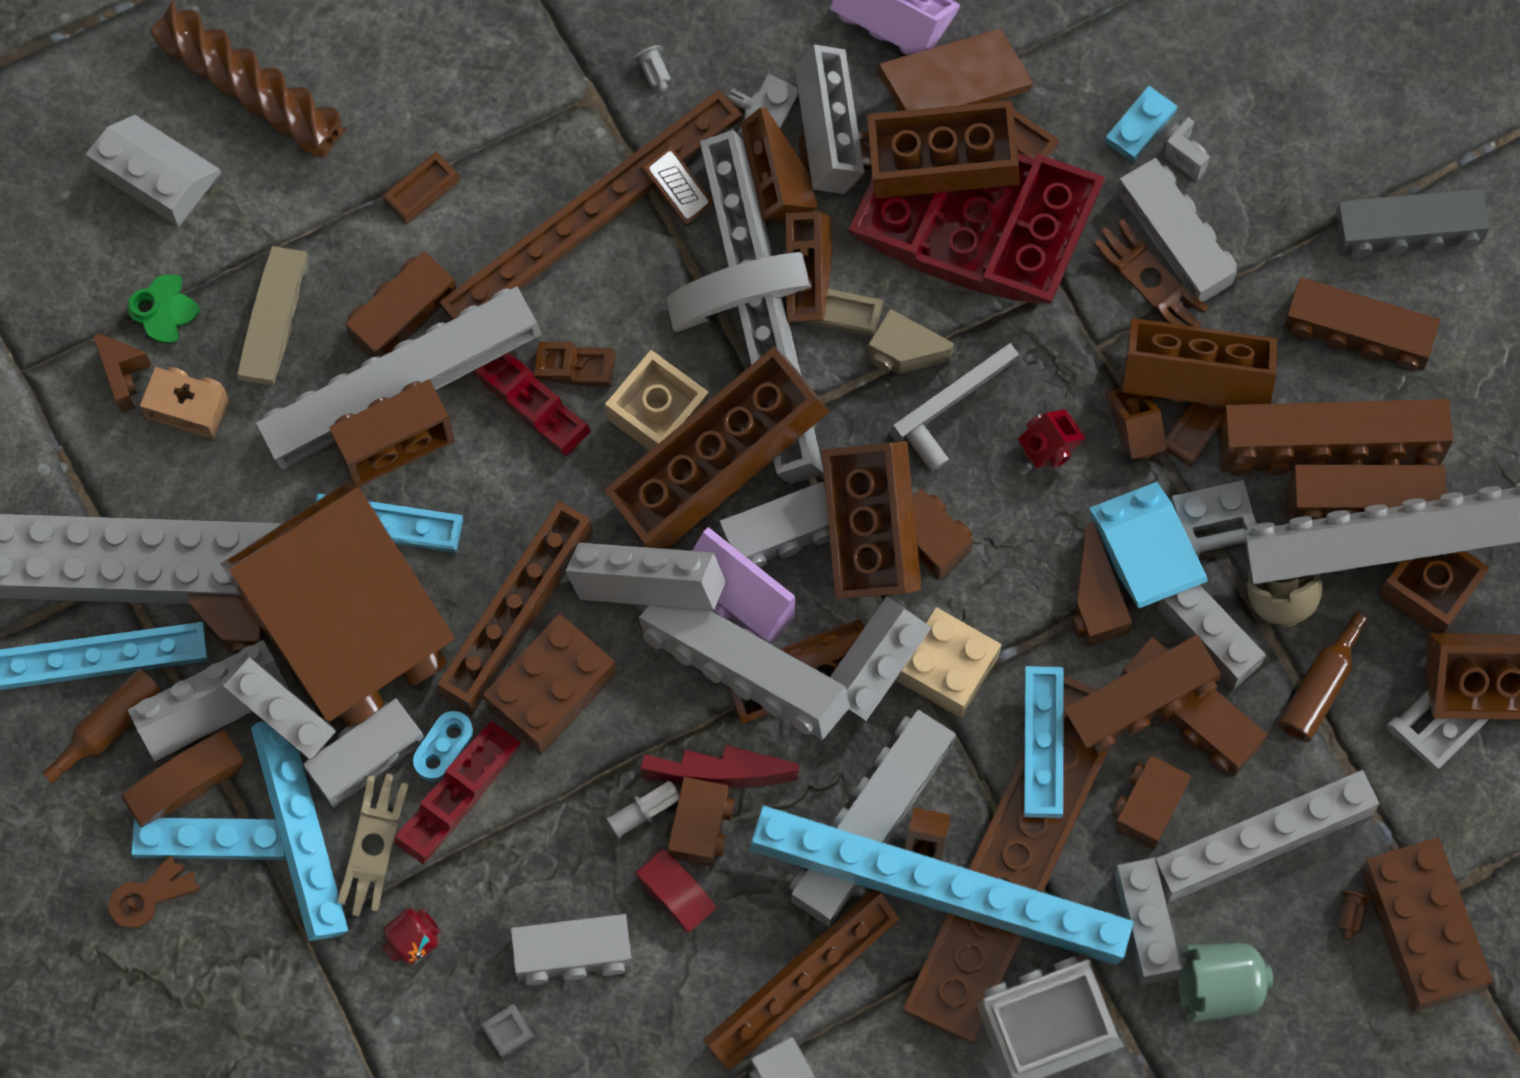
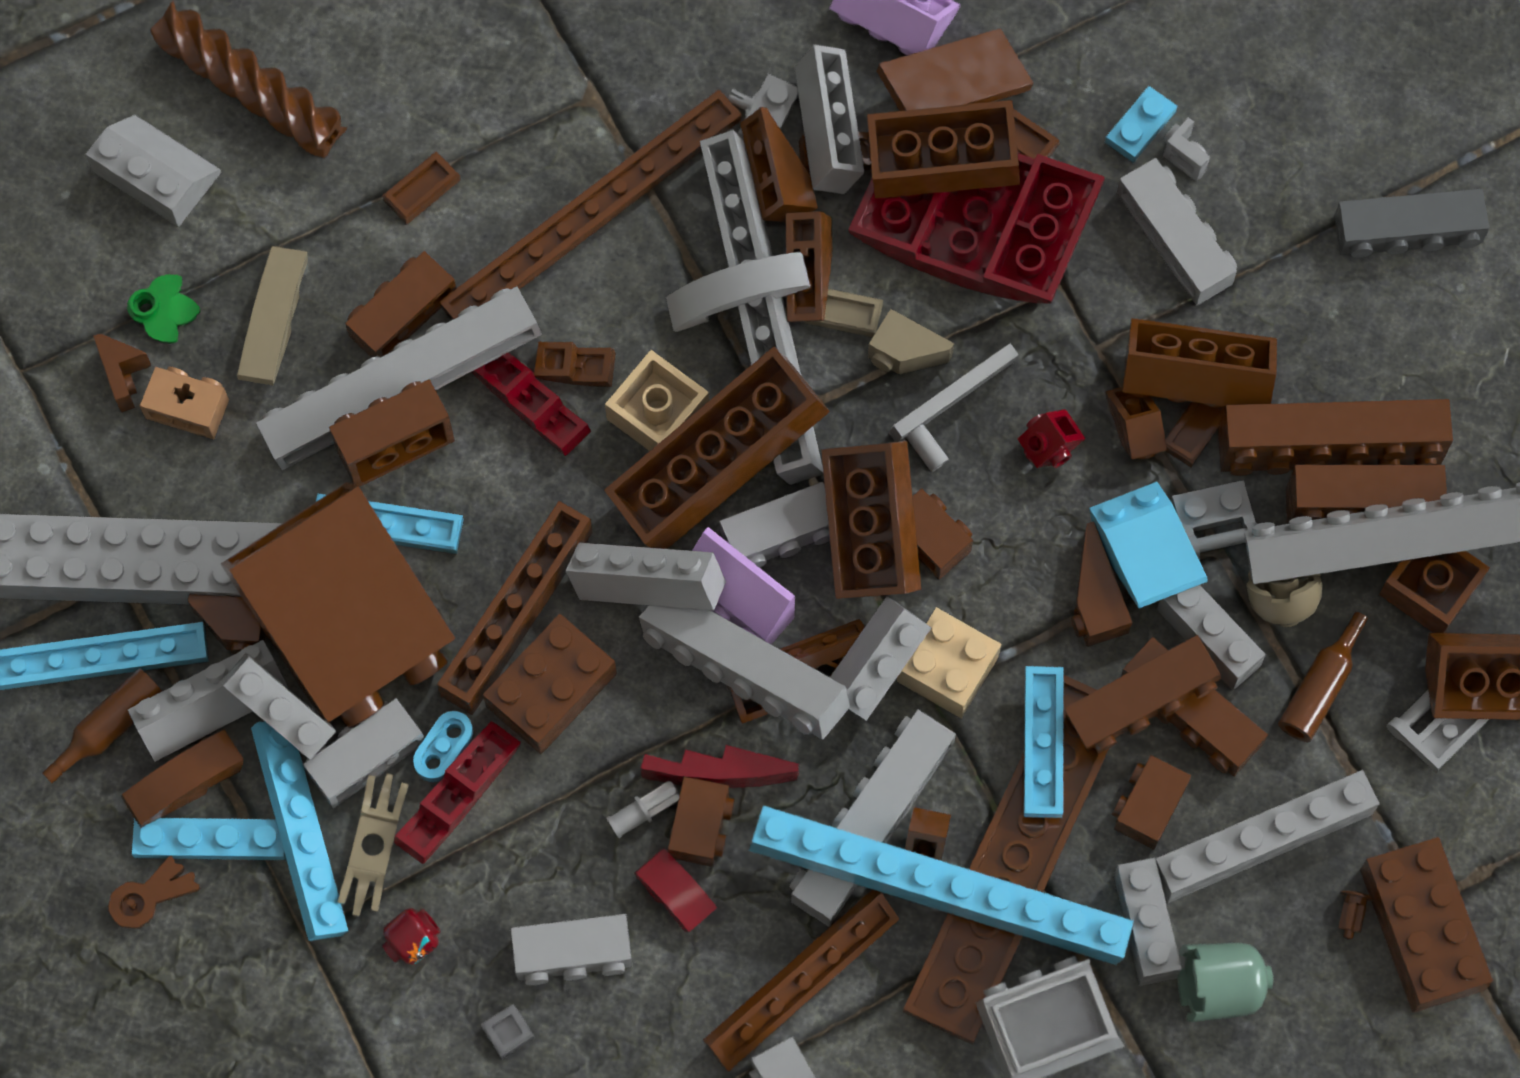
(653, 67): light grey piece -> none
(677, 185): tile -> none
(1139, 259): reddish brown piece -> none
(1361, 324): reddish brown brick -> none

